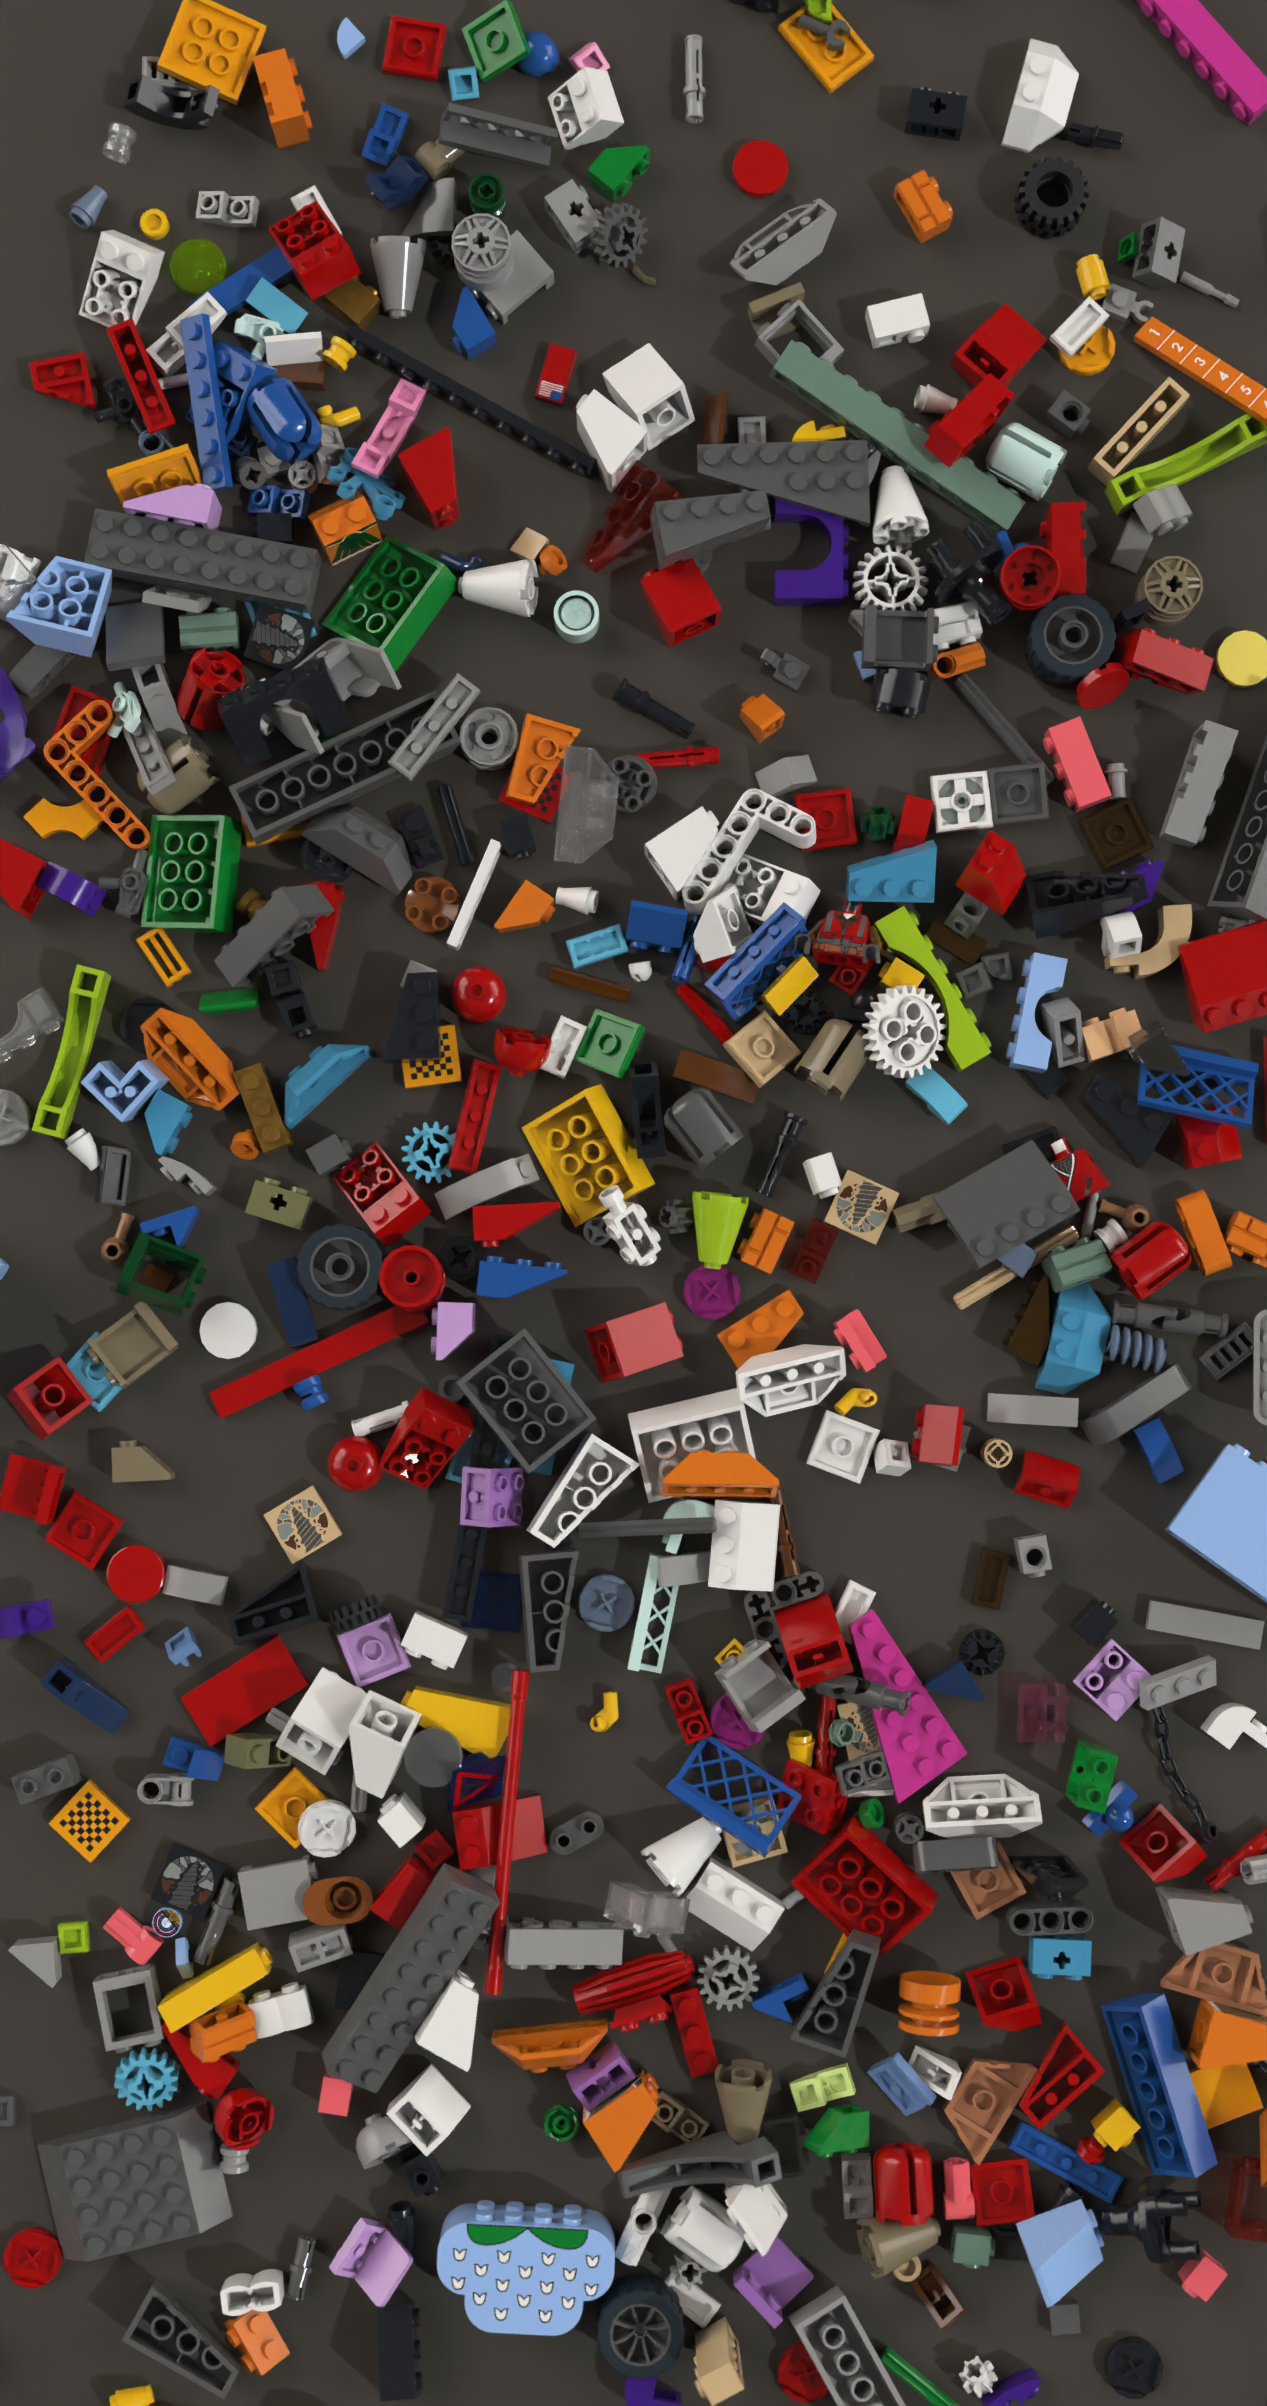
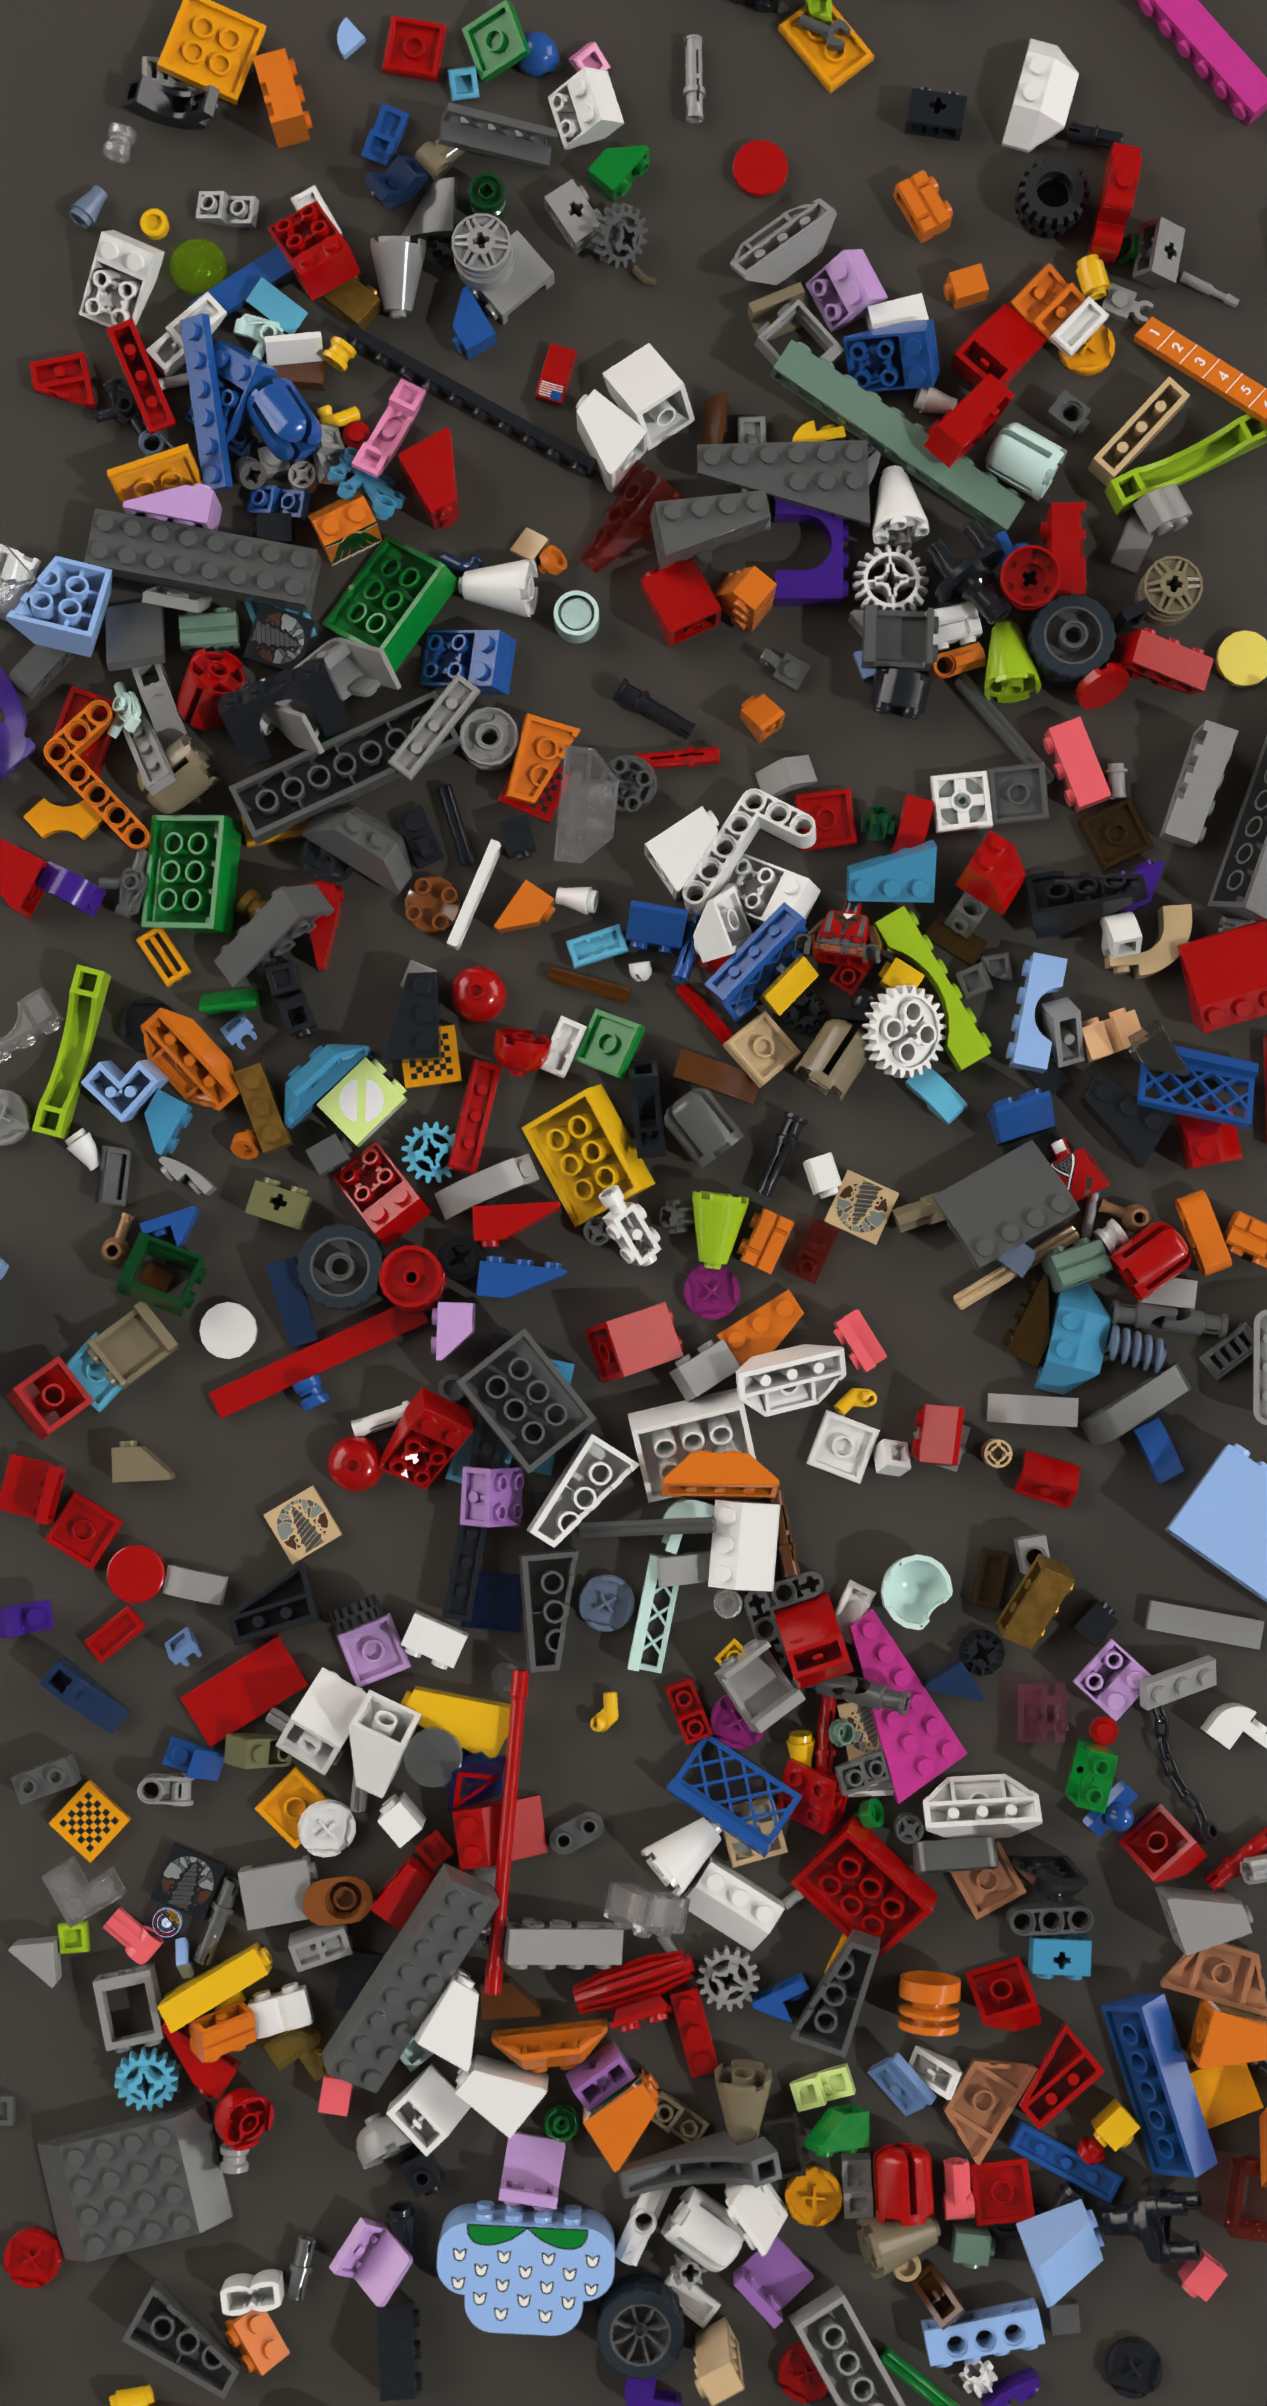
(81, 1897): none -> clear brick
(237, 1028): none -> medium blue tile
(296, 2044): none -> clear yellow brick
(355, 434): none -> red plate
(363, 1101): none -> yellowish green brick
(414, 2055): none -> light aqua tile
(477, 655): none -> blue slope
(501, 2091): none -> white slope
(511, 2003): none -> reddish brown slope
(532, 2171): none -> lavender bracket
(704, 1370): none -> light grey brick
(727, 1603): none -> clear wheel
(746, 597): none -> orange wedge
(814, 2197): none -> light orange tile
(845, 289): none -> lavender slope
(894, 356): none -> blue slope
(914, 1589): none -> light aqua cylinder
(966, 286): none -> orange brick
(993, 2319): none -> light blue brick
(1009, 665): none -> lime cone
(1021, 1117): none -> blue slope
(1035, 1601): none -> pearl gold brick
(1047, 301): none -> orange slope
(1103, 1730): none -> red plate
(1115, 201): none -> red brick
(1175, 1293): none -> light grey slope

